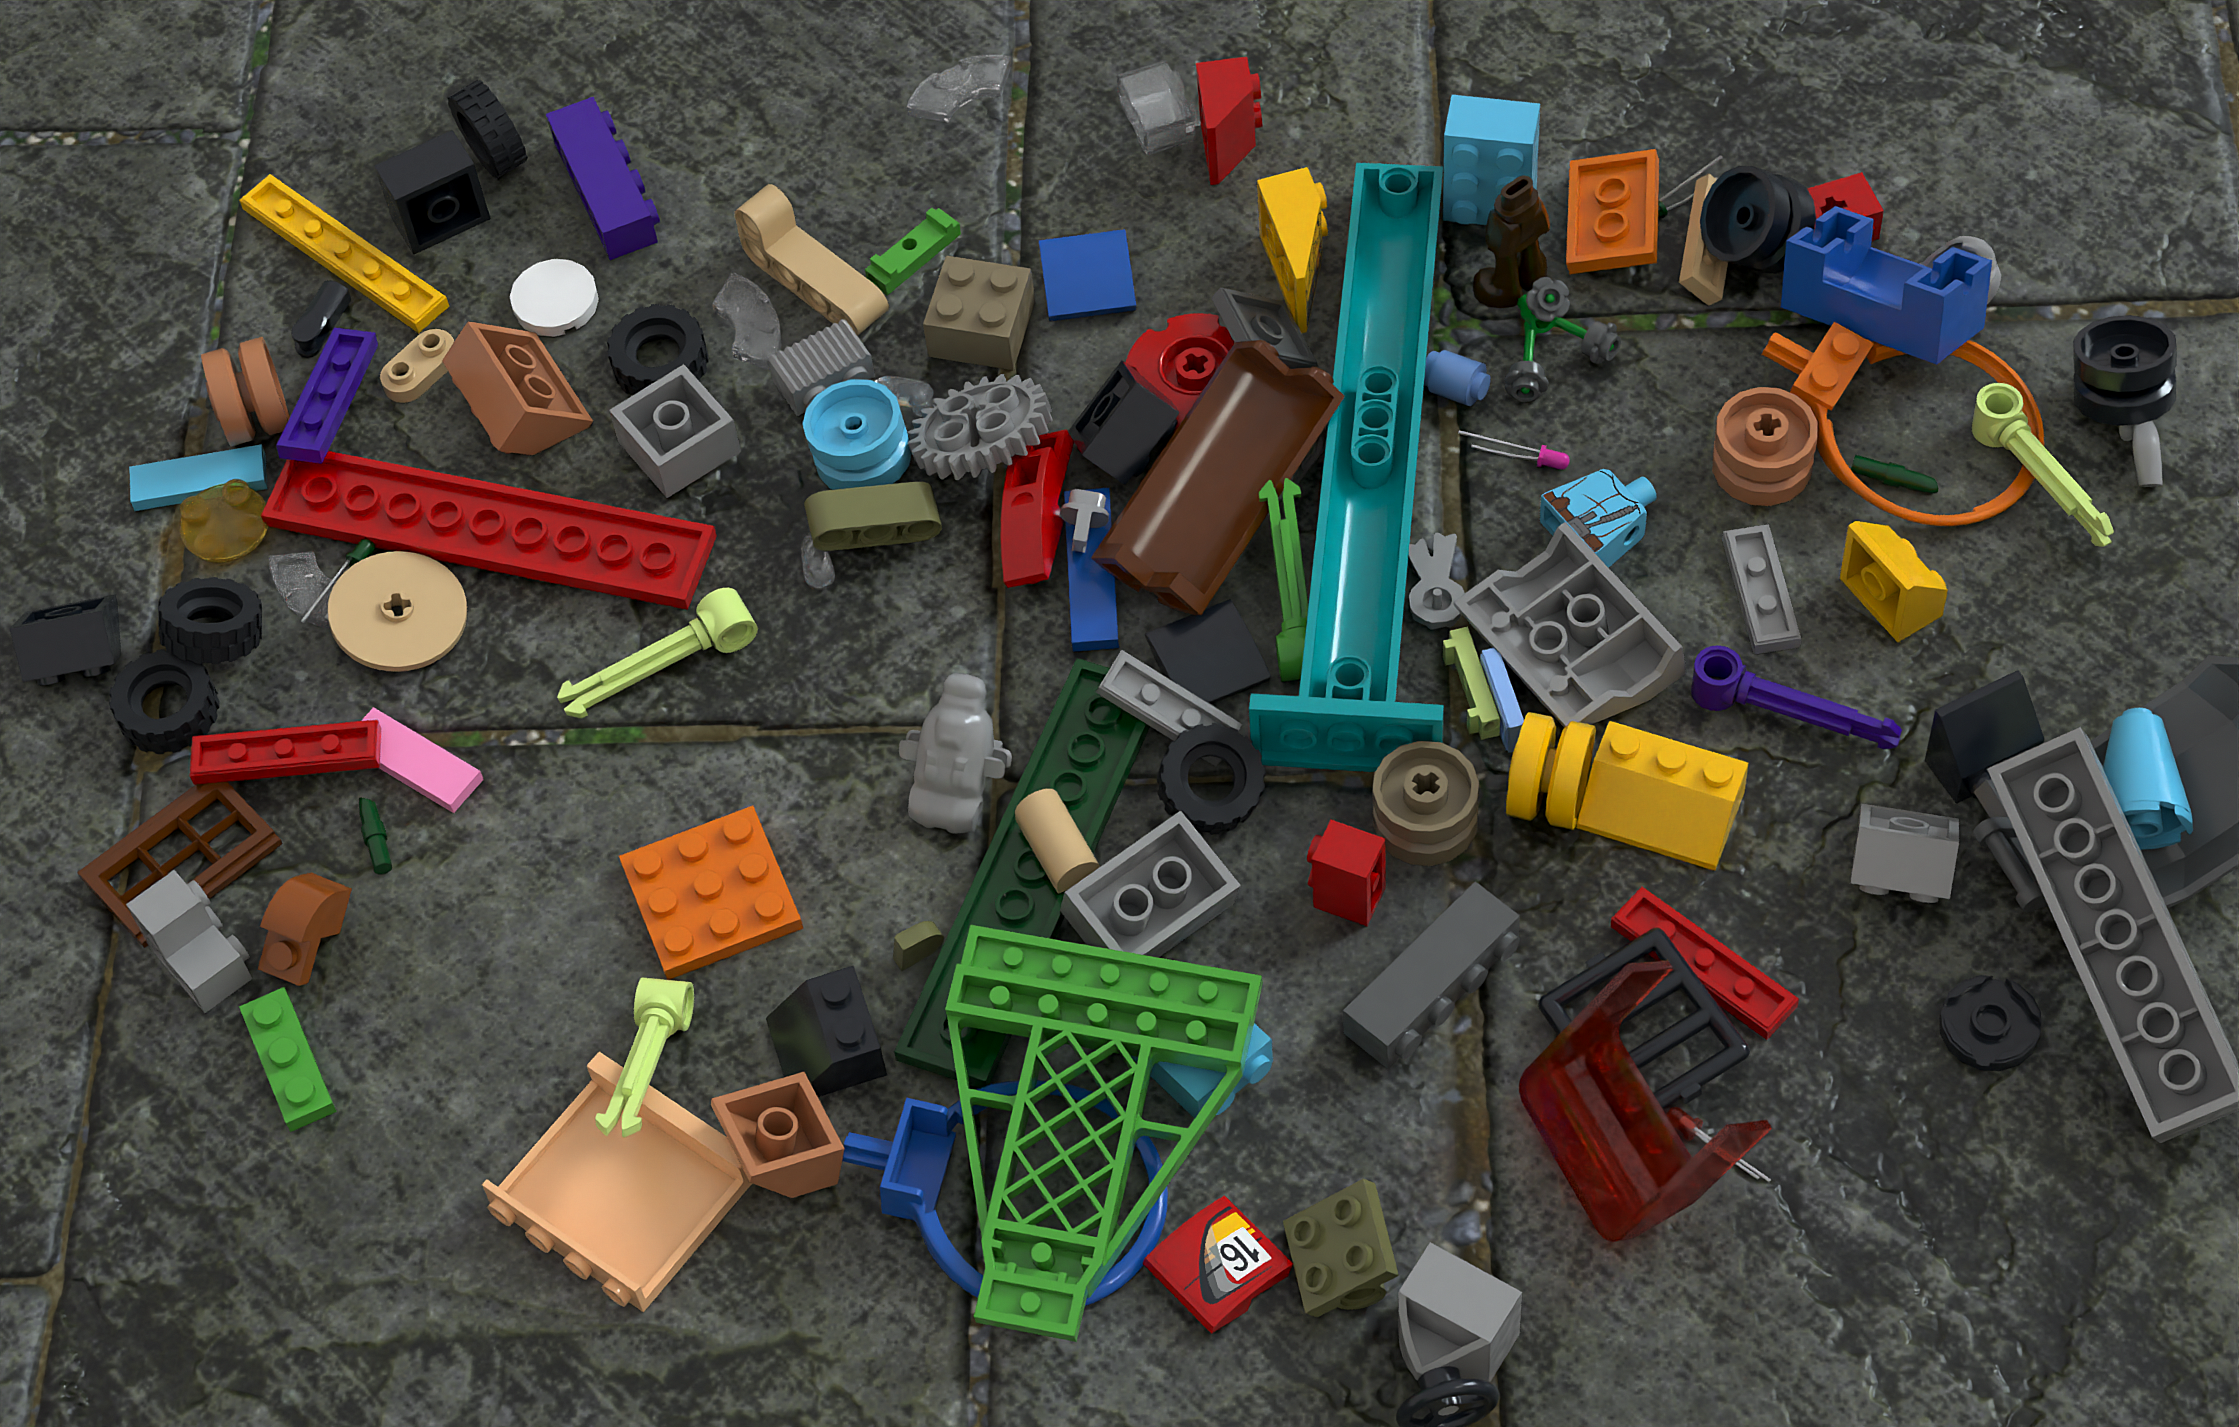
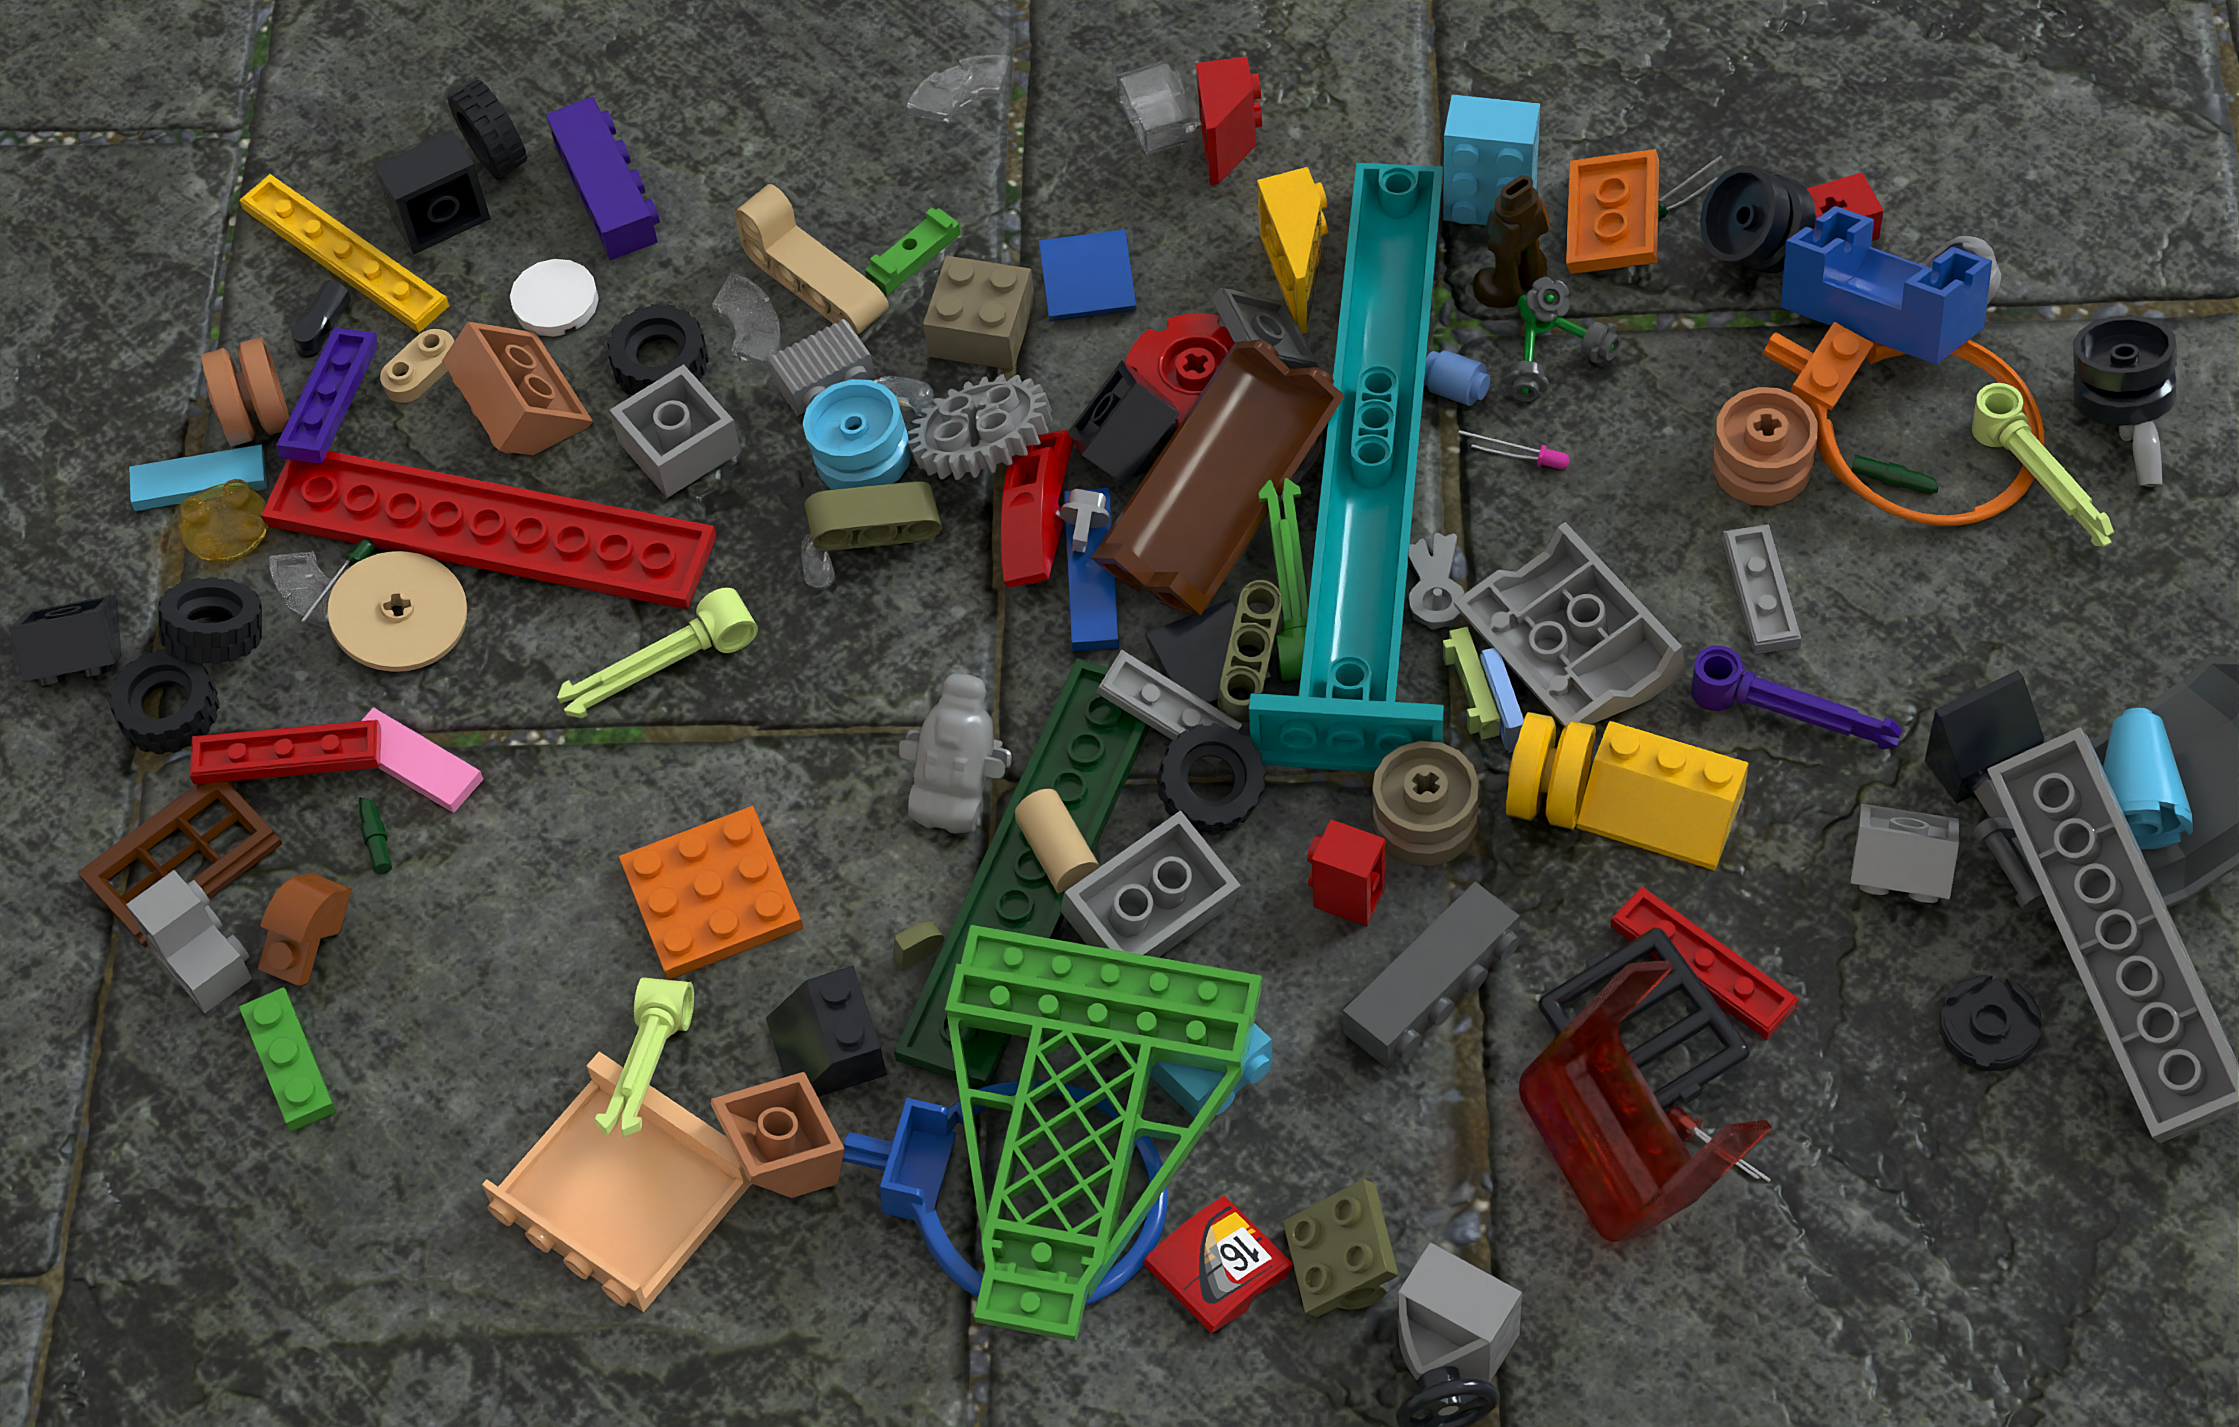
(1253, 630): none -> olive beam
(1600, 512): medium azure torso -> none
(1700, 270): tan plate -> none
(1891, 579): yellow slope -> none

